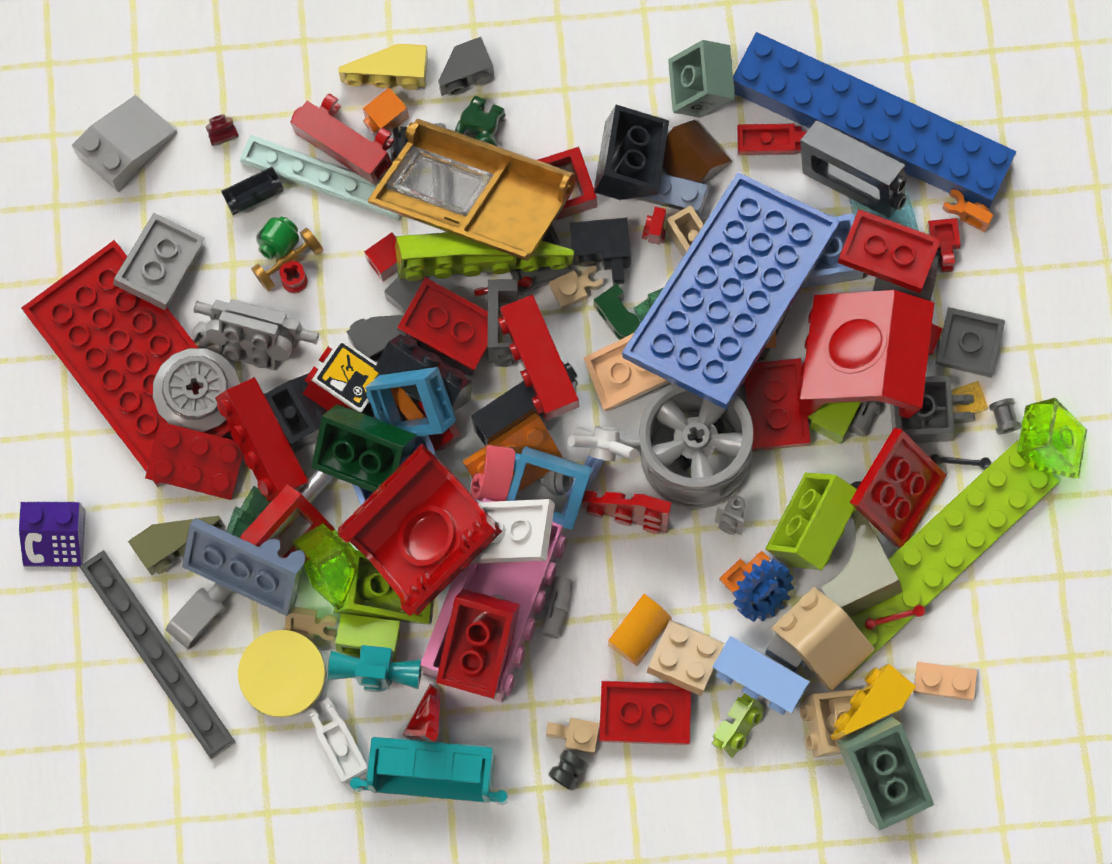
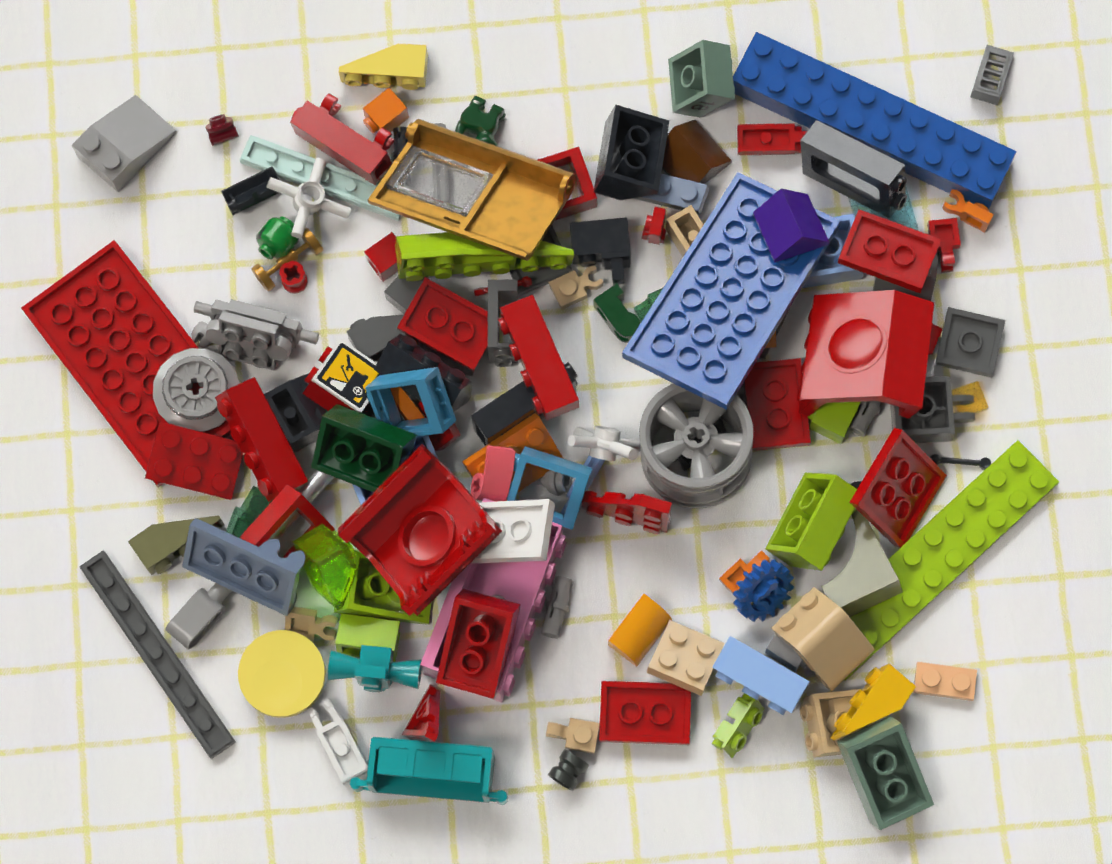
(52, 534): dark purple slope -> none
(159, 261): light grey plate -> none
(304, 206): none -> white bar
(466, 66): dark grey slope -> none
(618, 379): light nougat plate -> none
(731, 517): light grey hinge -> none
(789, 225): none -> dark purple slope
(917, 611): red hinge -> none
(988, 94): none -> slope
(1005, 416): flat silver bush -> none
(1052, 439): clear neon green slope -> none

